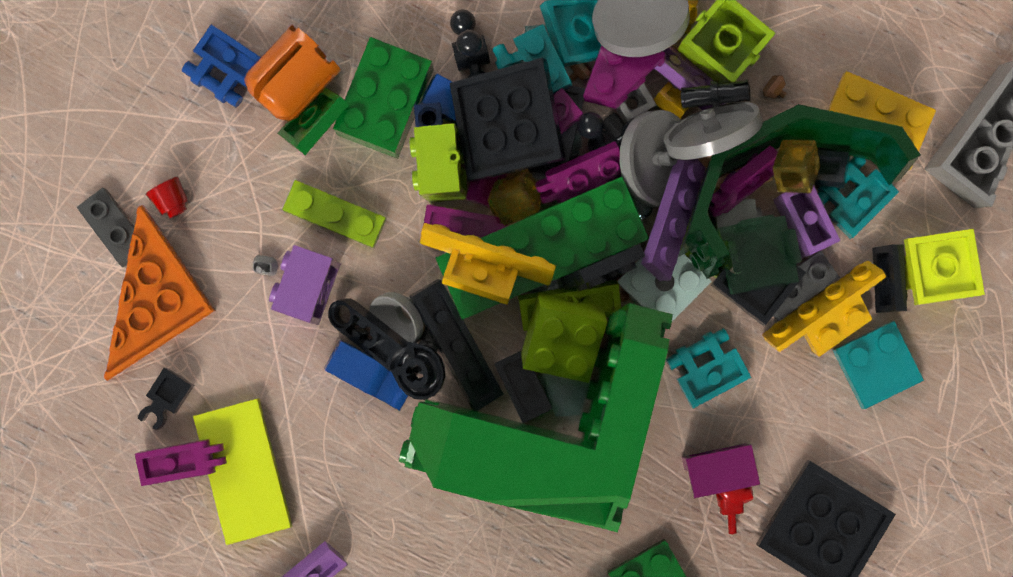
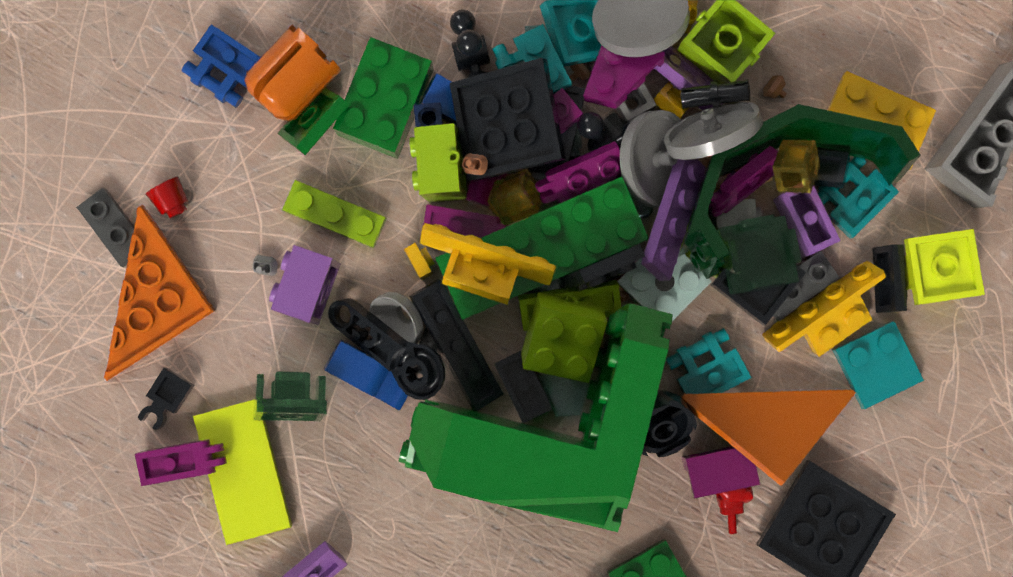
(290, 398): none -> clear green panel
(420, 260): none -> yellow plate
(475, 164): none -> nougat rock
(669, 425): none -> black cylinder
(771, 427): none -> orange tile

